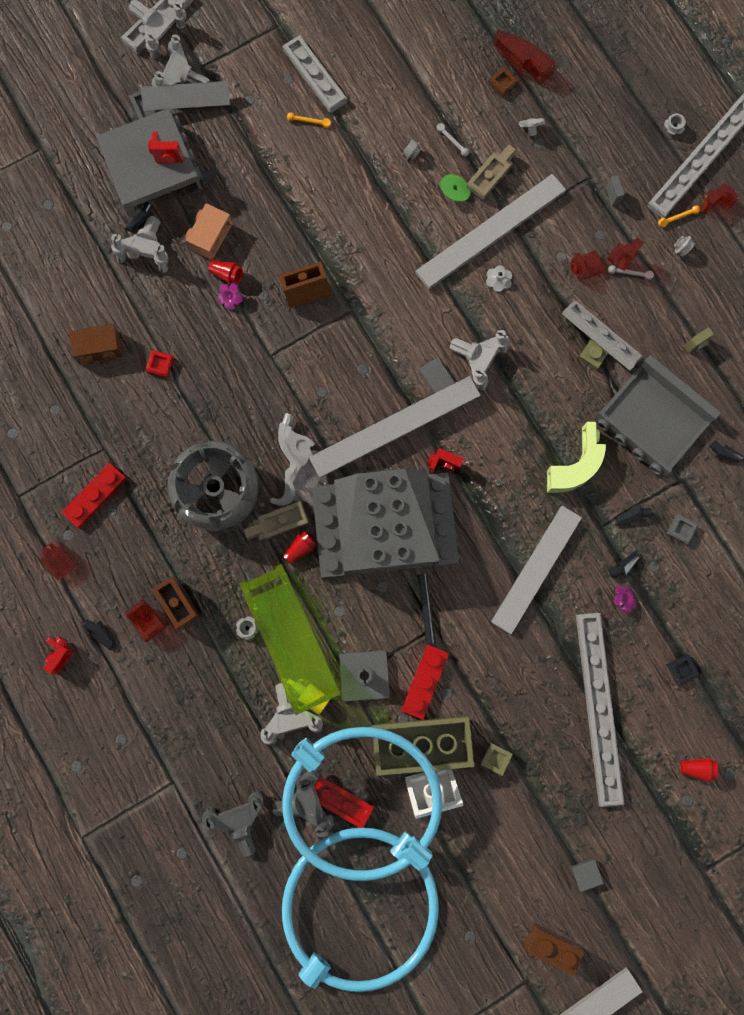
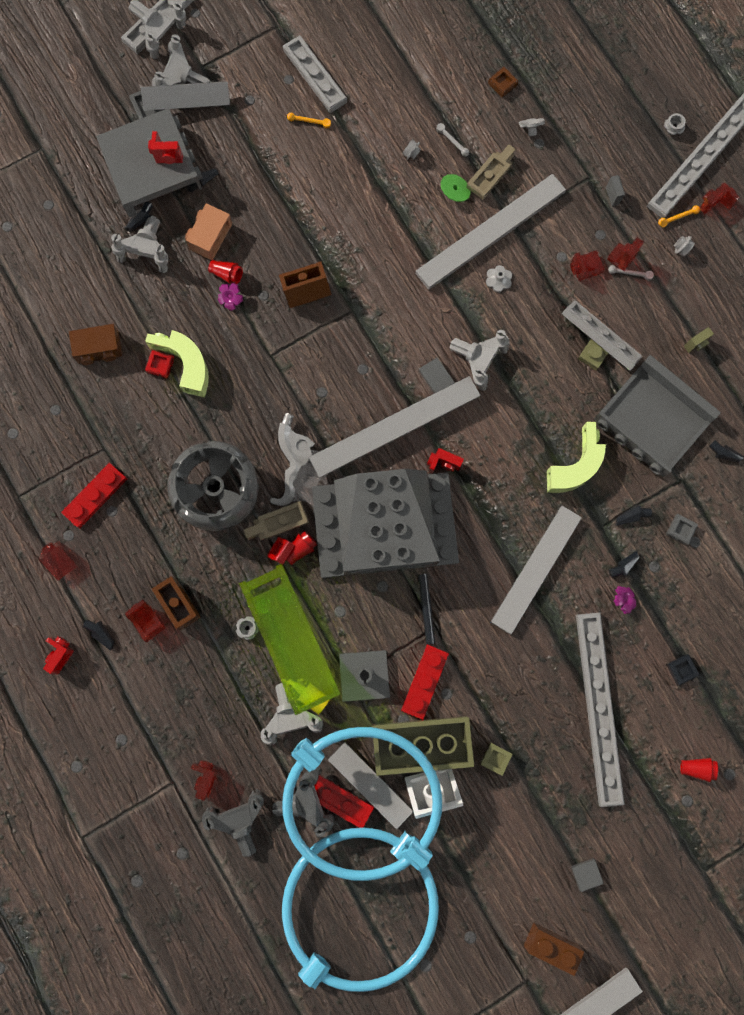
(195, 370): none -> yellowish green arch
(204, 784): none -> clear red bracket
(280, 550): none -> red tile
(370, 785): none -> light grey tile
(524, 56): clear red slope -> none

